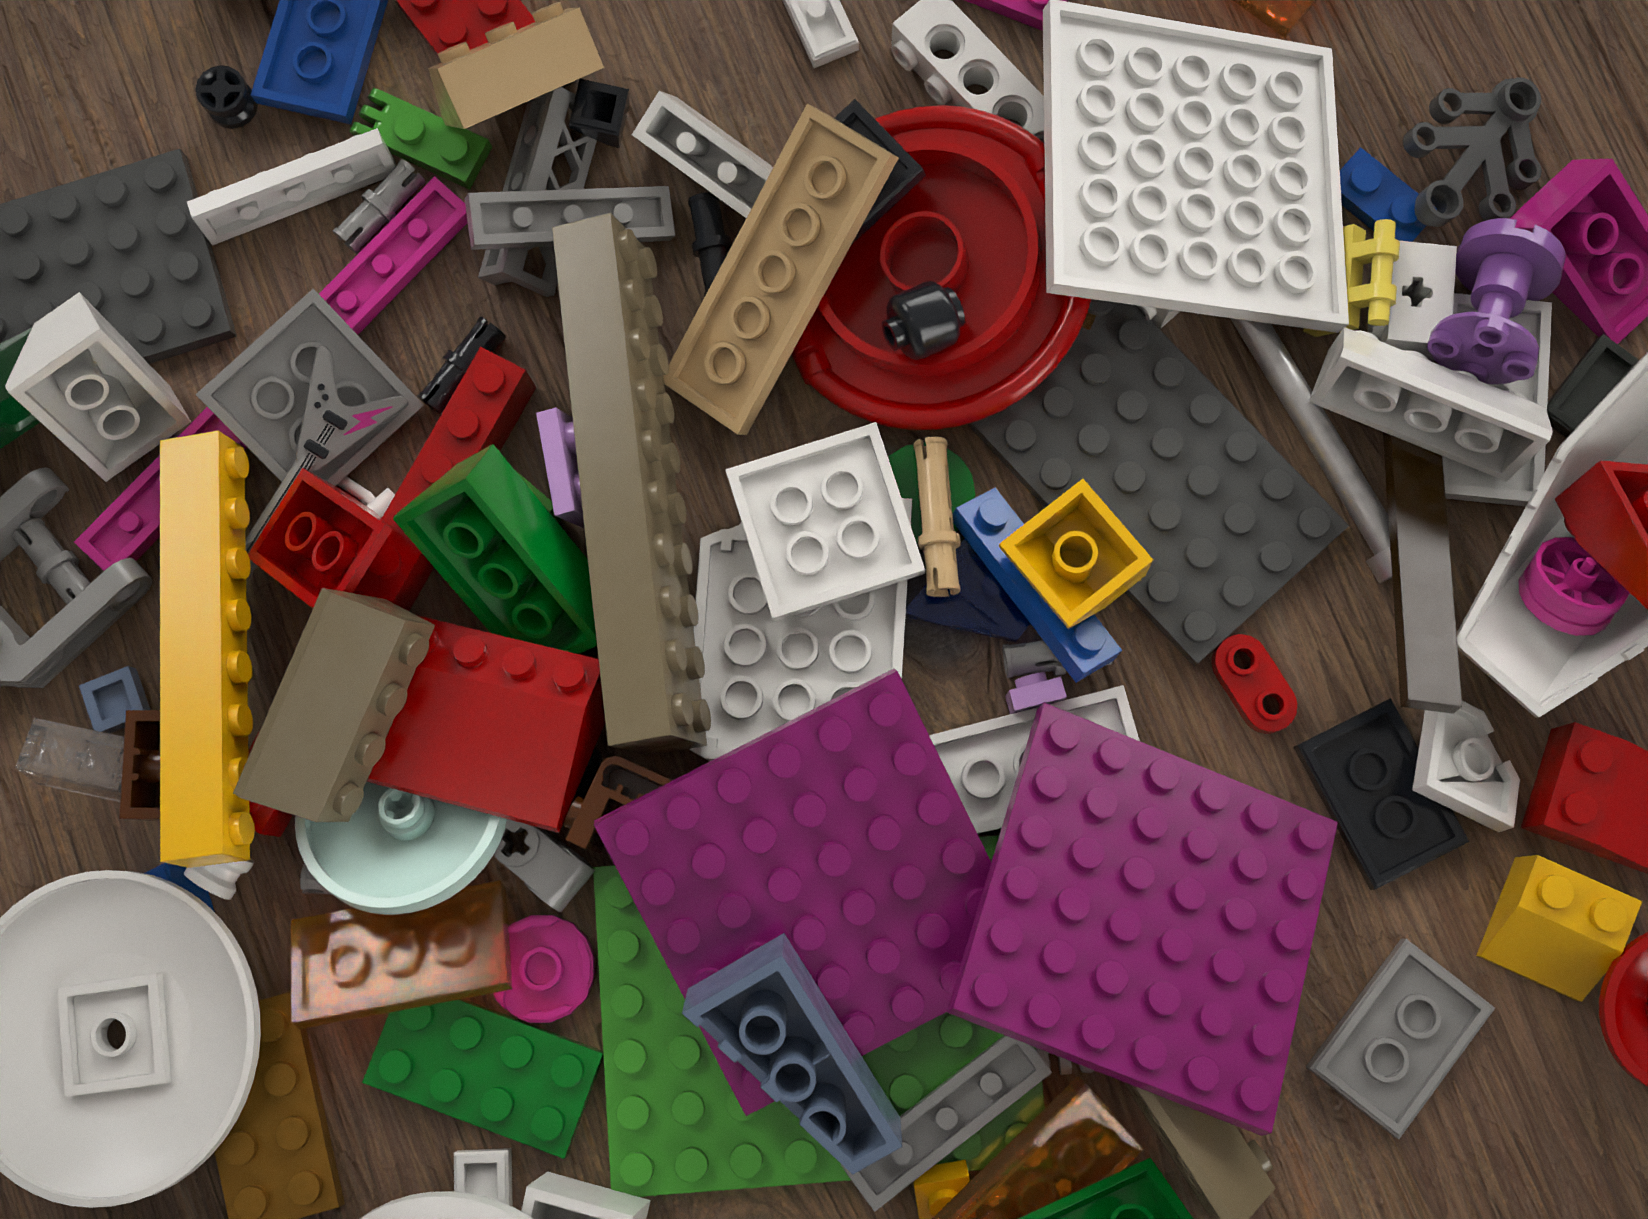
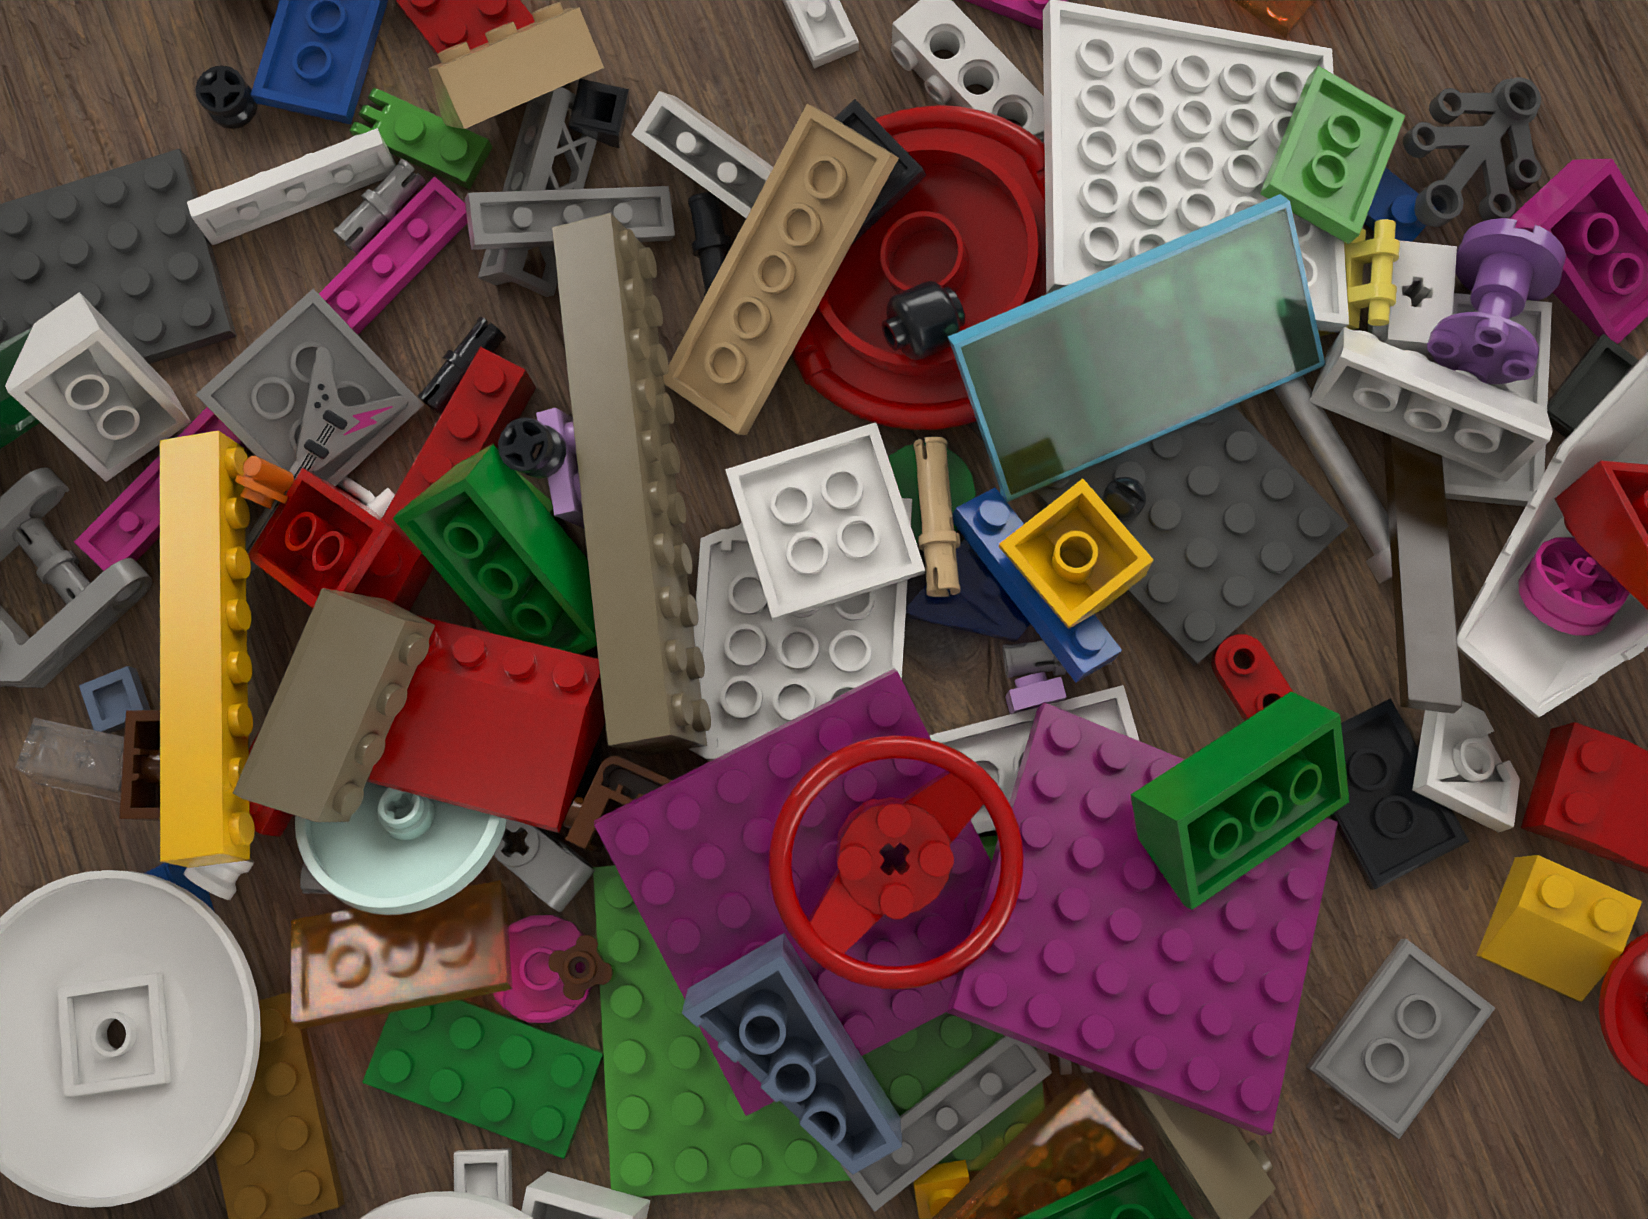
(264, 481): none -> orange plate
(520, 441): none -> black wheel
(565, 965): none -> reddish brown plate
(865, 889): none -> red piece
(1120, 505): none -> black hinge
(1141, 348): none -> clear green door
(1243, 797): none -> green slope
(1333, 154): none -> bright green plate

